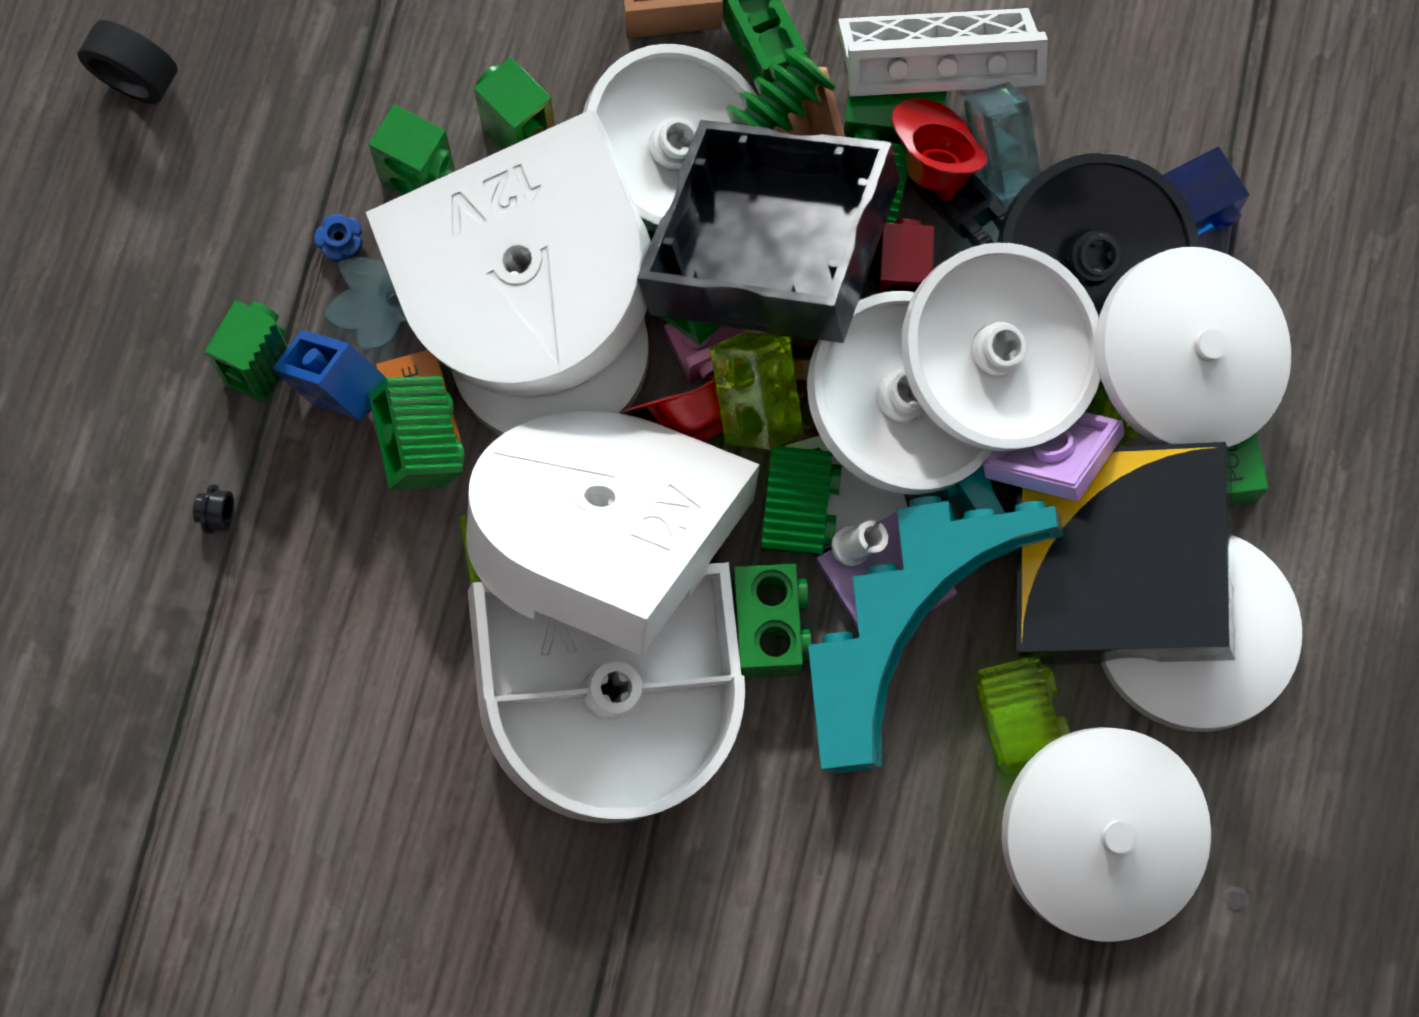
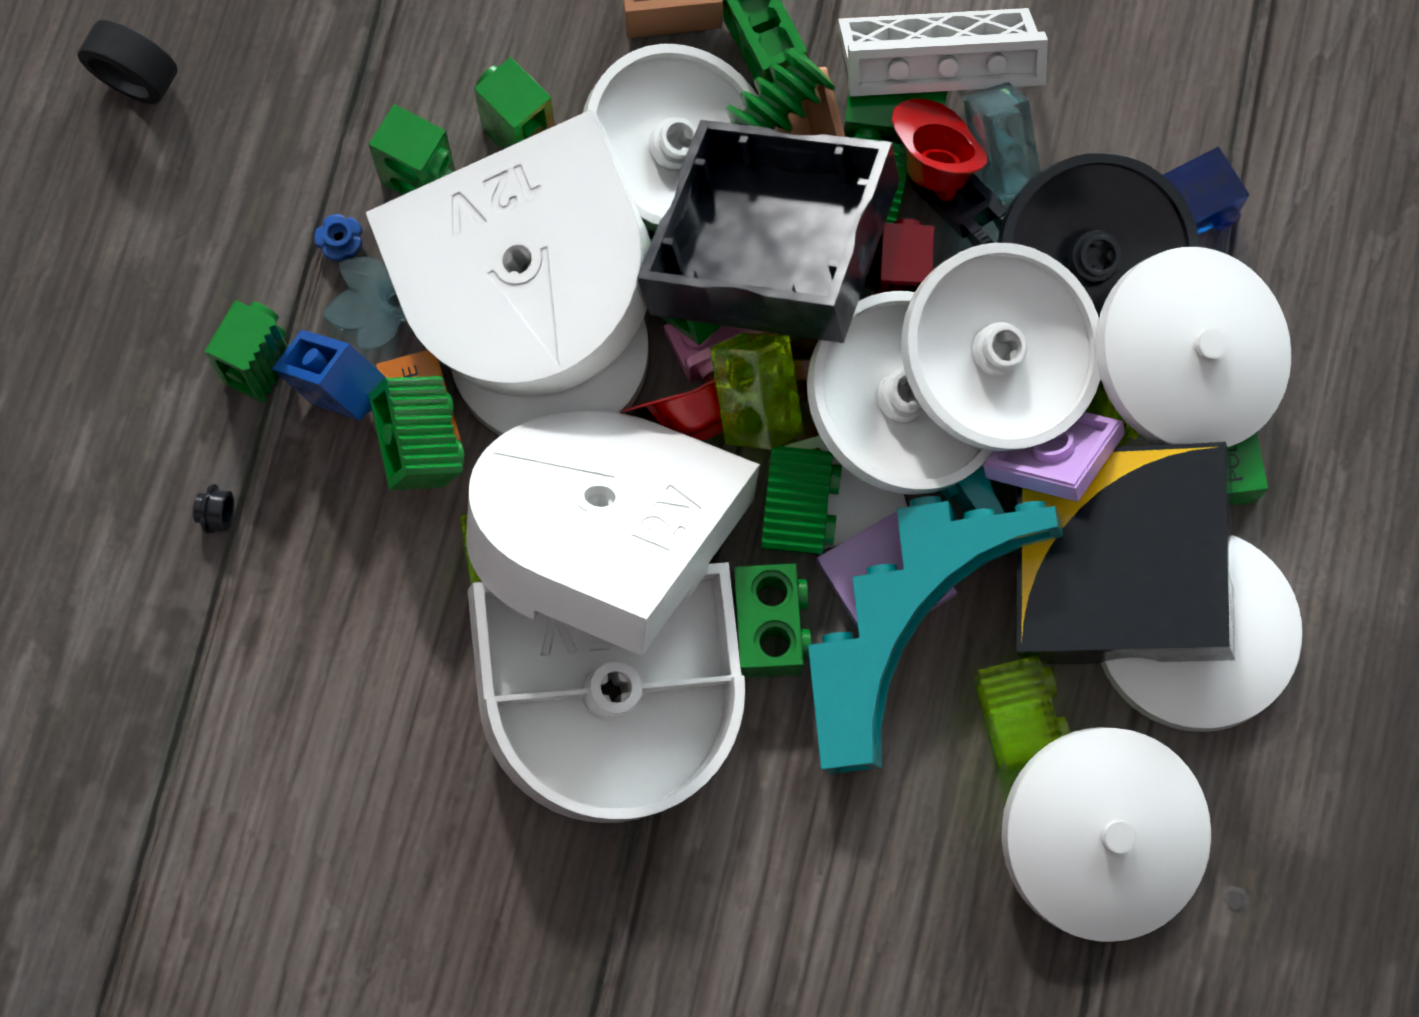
(854, 544): white pin -> none

